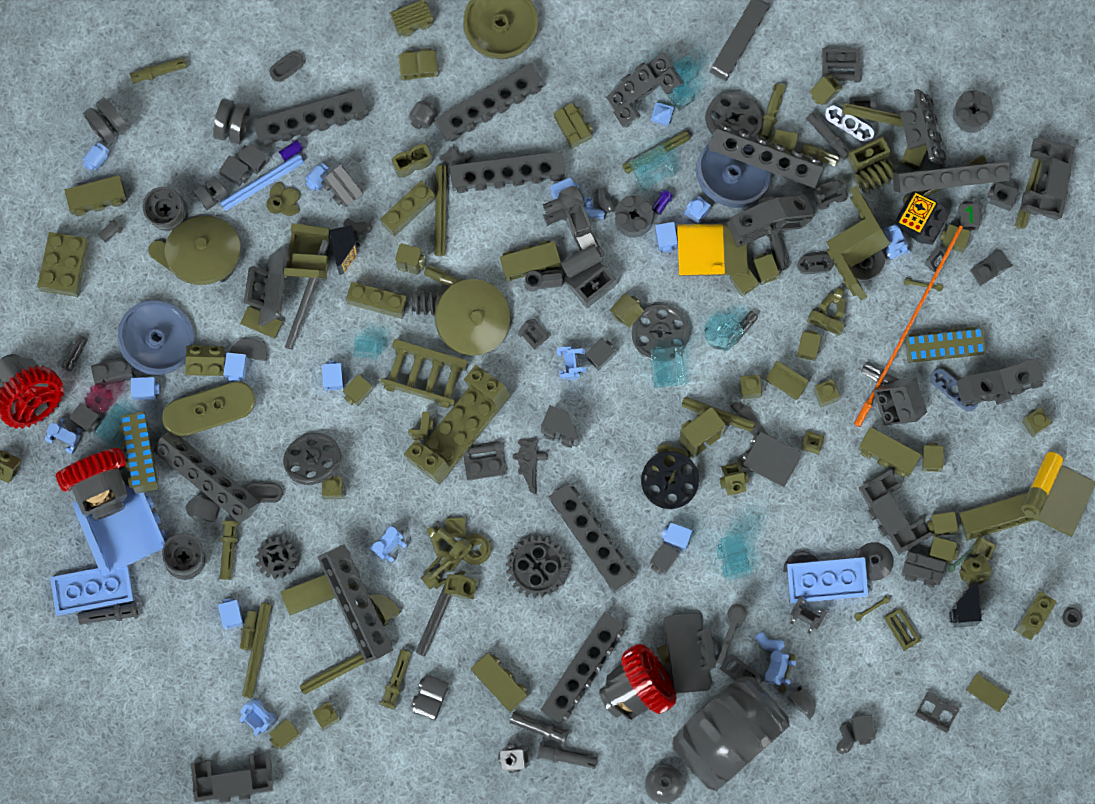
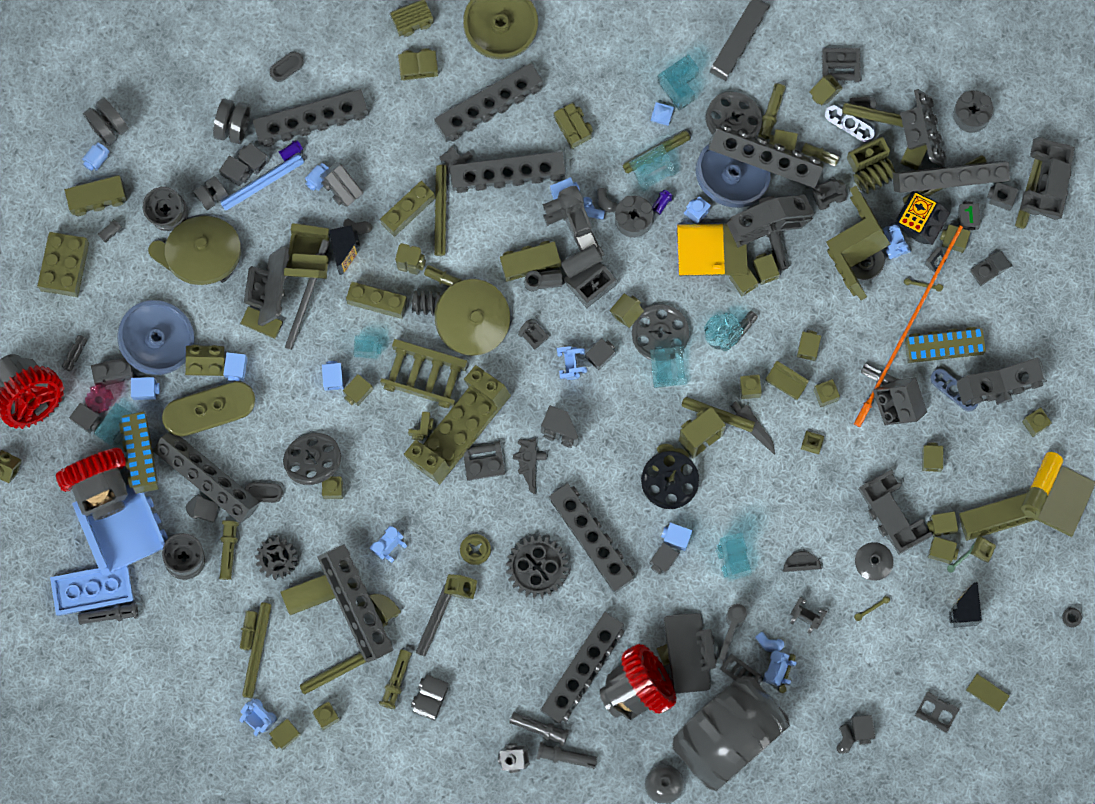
(63, 435): light blue piece -> none
(157, 70): olive pin -> none
(230, 613): light blue brick -> none
(233, 784): dark grey bracket -> none
(251, 348): dark grey tile -> none
(285, 198): olive plate -> none
(416, 159): olive brick -> none
(422, 115): dark grey head -> none
(431, 576): olive plant -> none
(456, 527): olive tile -> none
(458, 550): olive piece -> none
(499, 682): olive brick -> none
(640, 84): dark grey bracket -> none
(666, 237): light blue brick -> none
(733, 479): olive brick -> none
(771, 459): dark grey brick -> none
(803, 701): dark grey brick -> none
(814, 259): dark grey beam -> none
(824, 130): dark grey pin -> none
(827, 579): light blue plate -> none
(830, 324): olive piece -> none
(888, 452): olive brick -> none
(896, 634): olive tile -> none
(923, 569): dark grey brick -> none
(975, 570): olive brick -> none
(1035, 615): olive panel -> none

